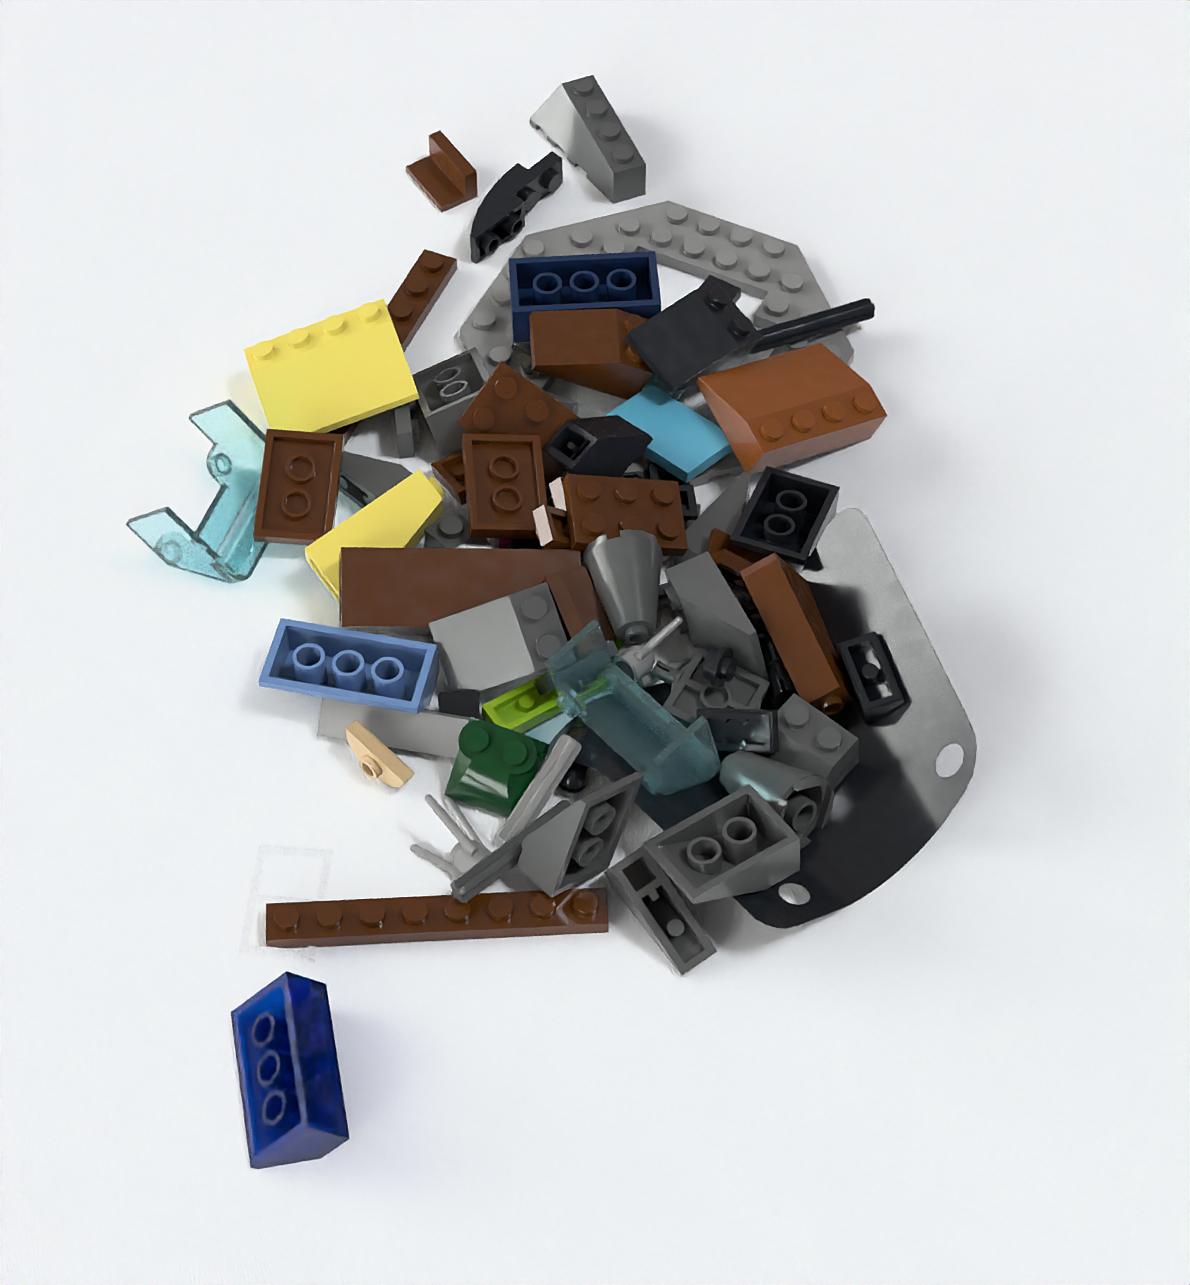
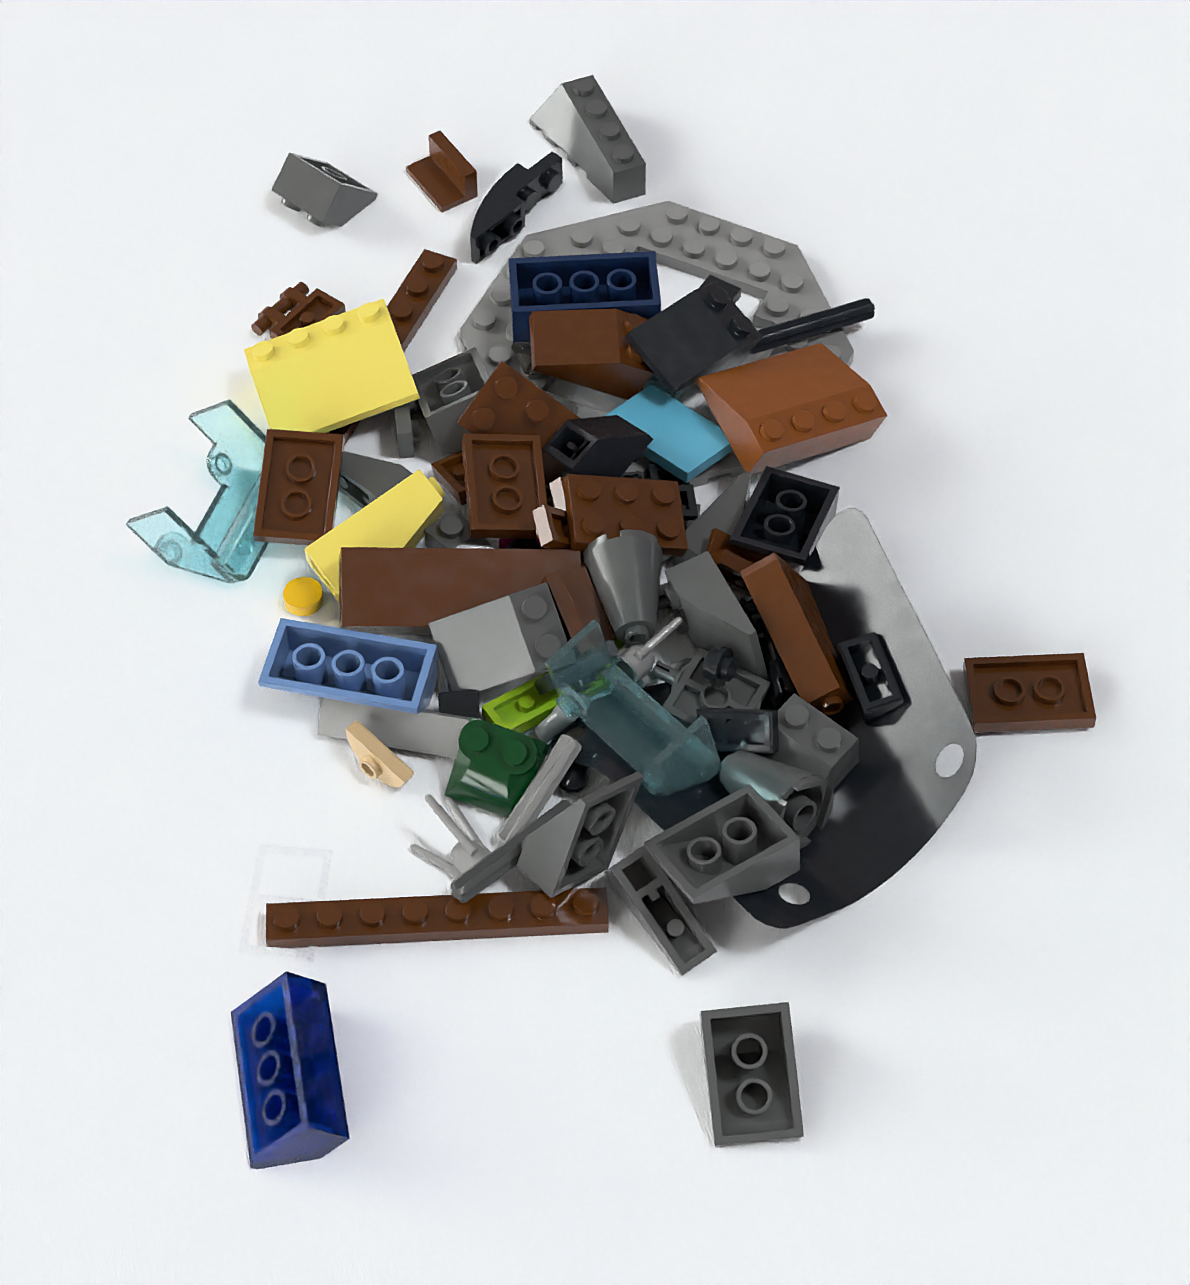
(303, 311): none -> reddish brown plate
(303, 596): none -> yellow tile
(321, 191): none -> dark grey slope
(553, 724): none -> light grey arm
(751, 1073): none -> dark grey slope
(1029, 692): none -> reddish brown plate

